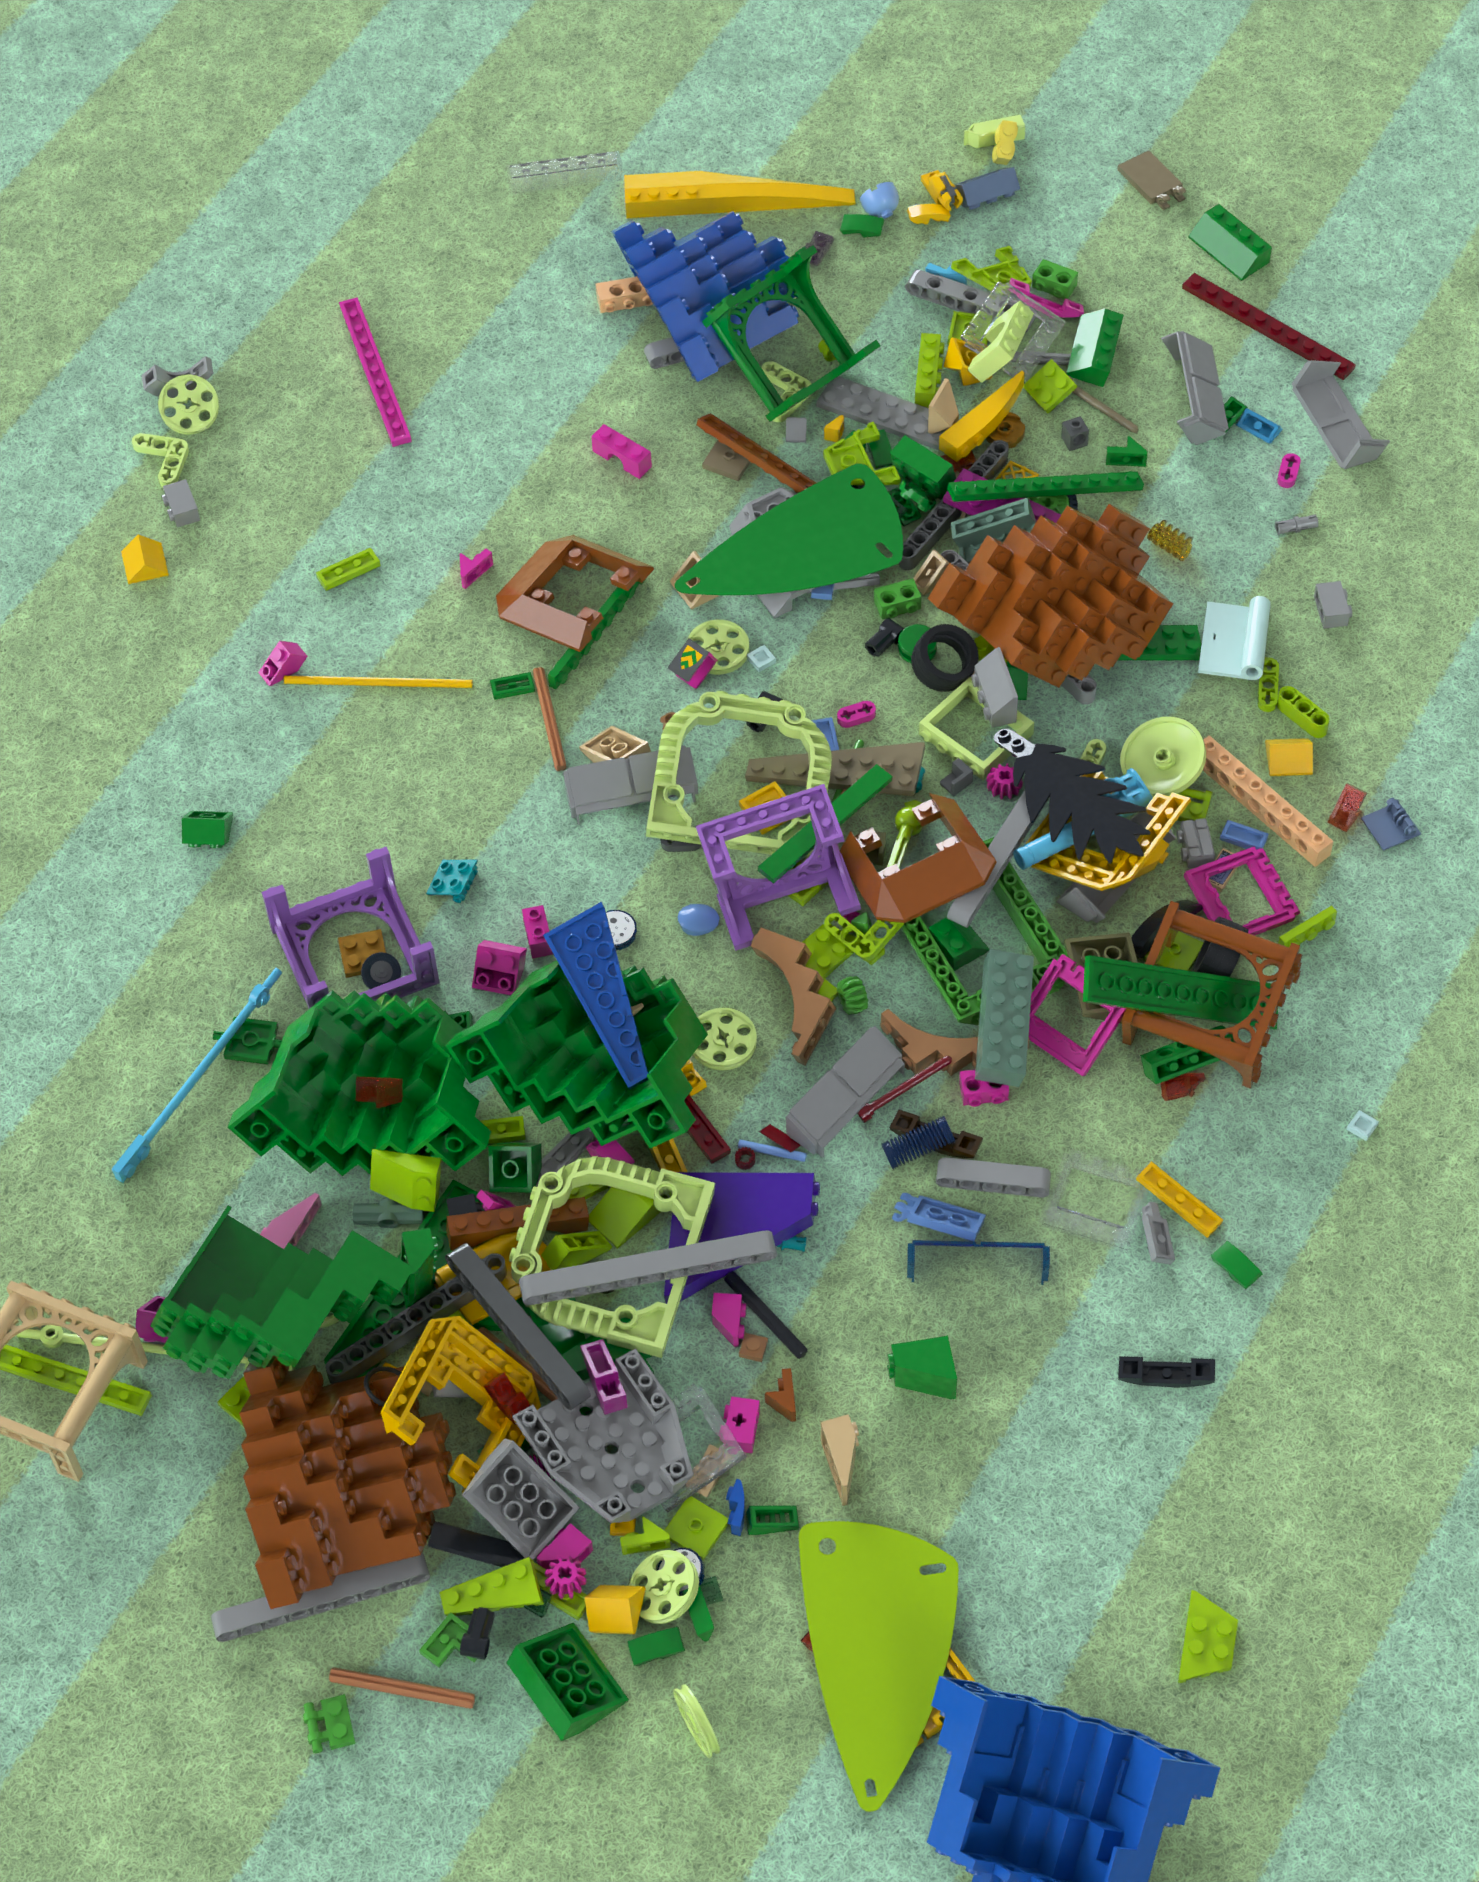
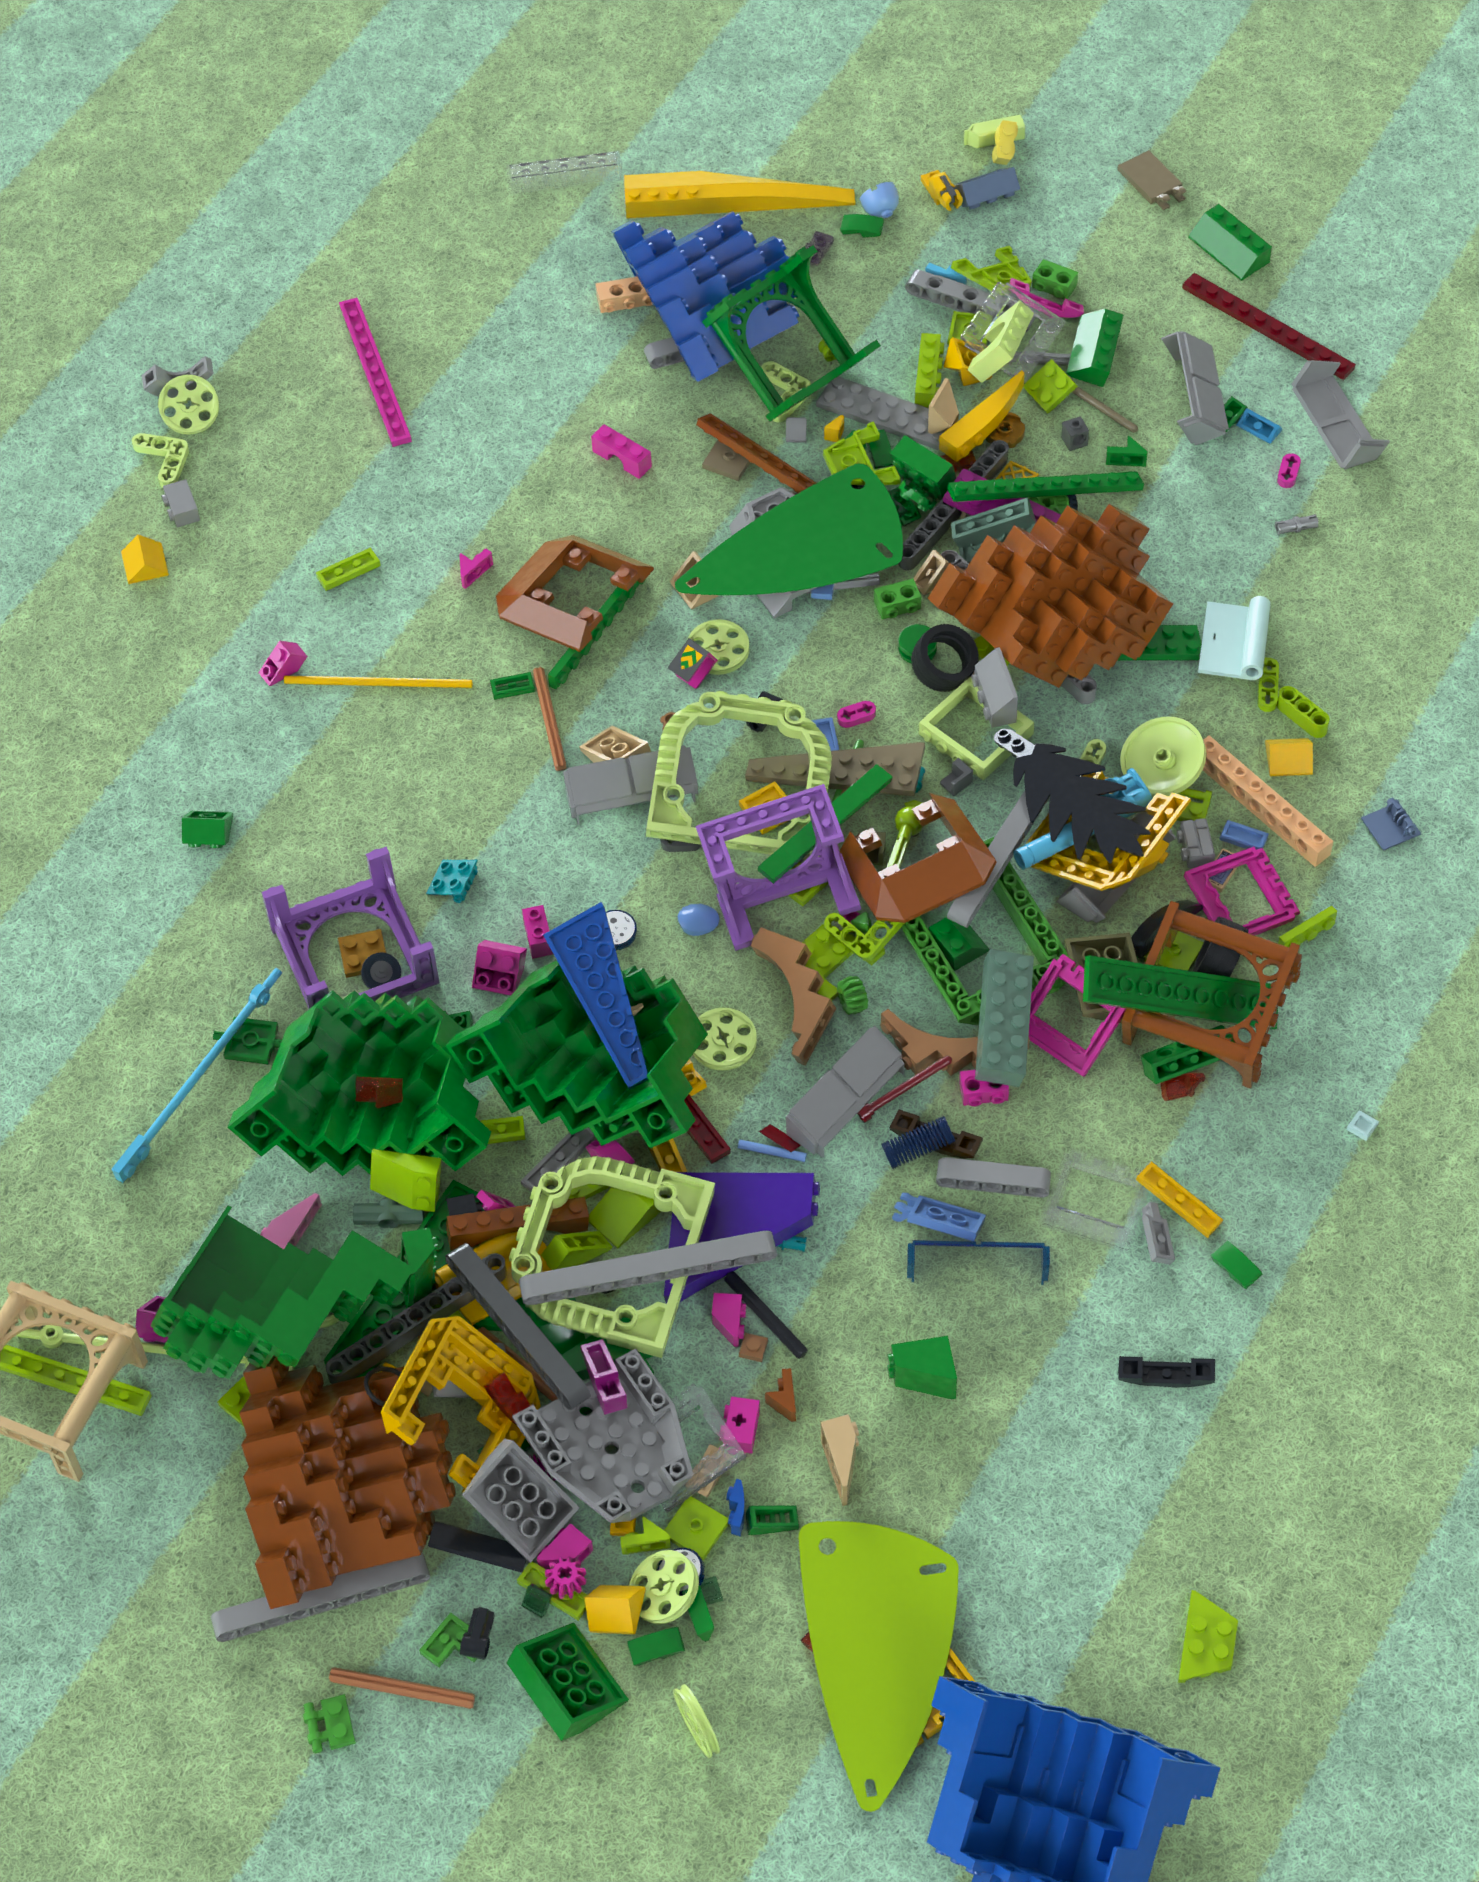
(502, 1588): lime wing -> none
(514, 1166): green slope -> none
(738, 1156): dark red bush -> none
(761, 658): light aqua tile -> none
(884, 638): black piece -> none
(923, 212): yellow slope -> none
(1001, 782): dark pink gear -> none
(1019, 680): green slope -> none
(1171, 540): clear yellow piece -> none
(1332, 604): light grey brick -> none
(1347, 807): clear red slope -> none

